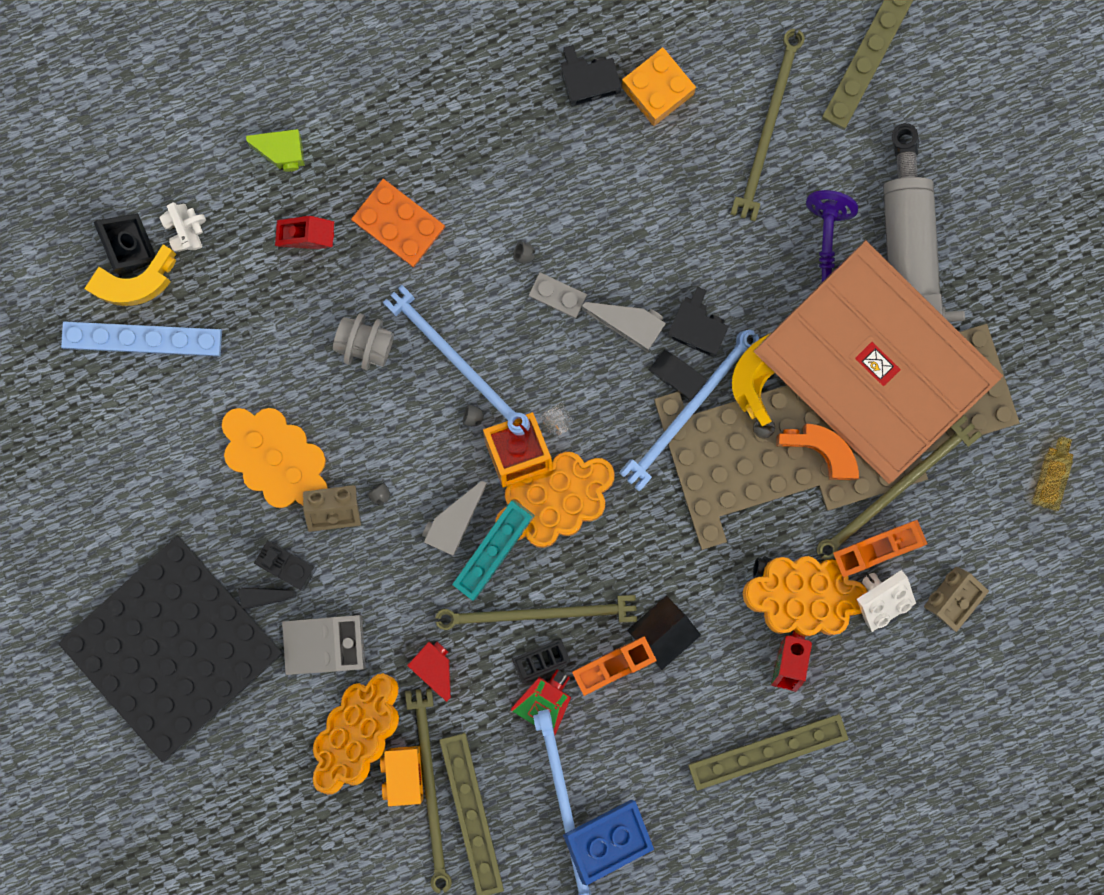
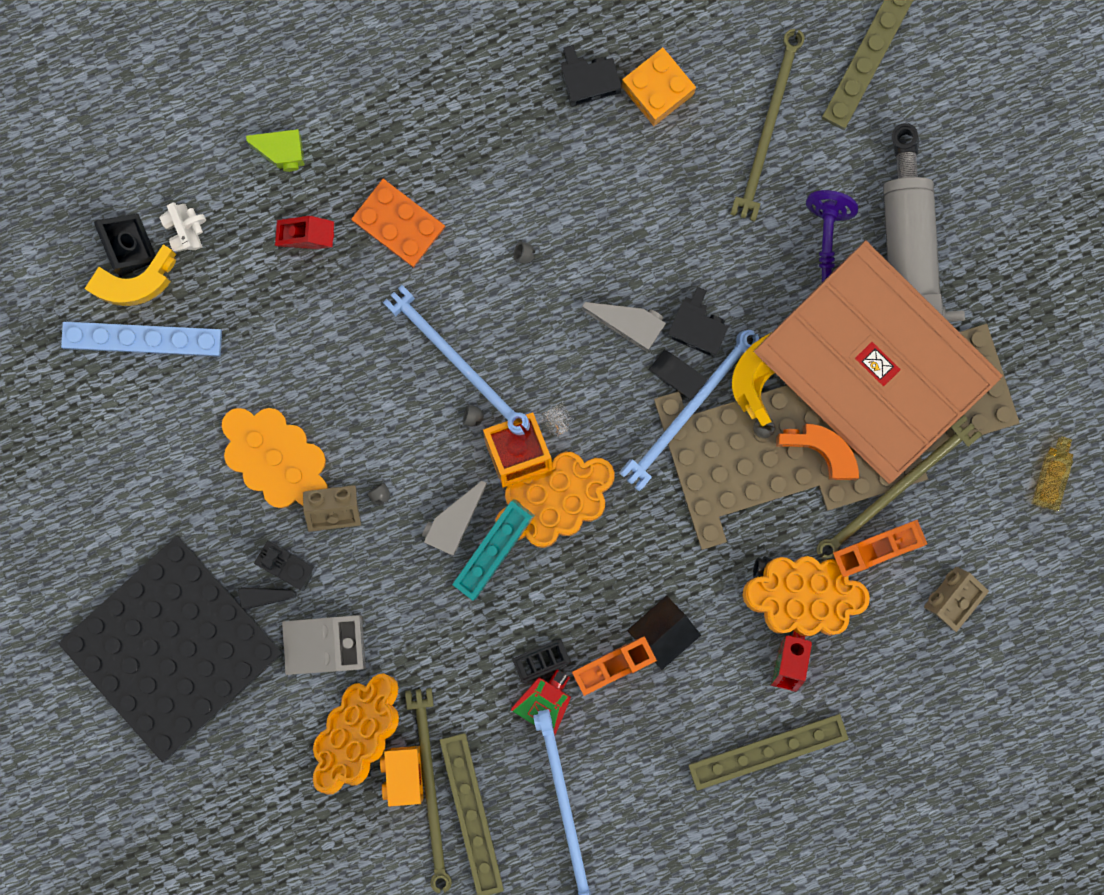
(363, 341): light grey piece -> none
(434, 668): red slope -> none
(544, 613): olive hinge -> none
(557, 295): light grey plate -> none
(608, 842): blue plate -> none
(885, 599): white plate -> none

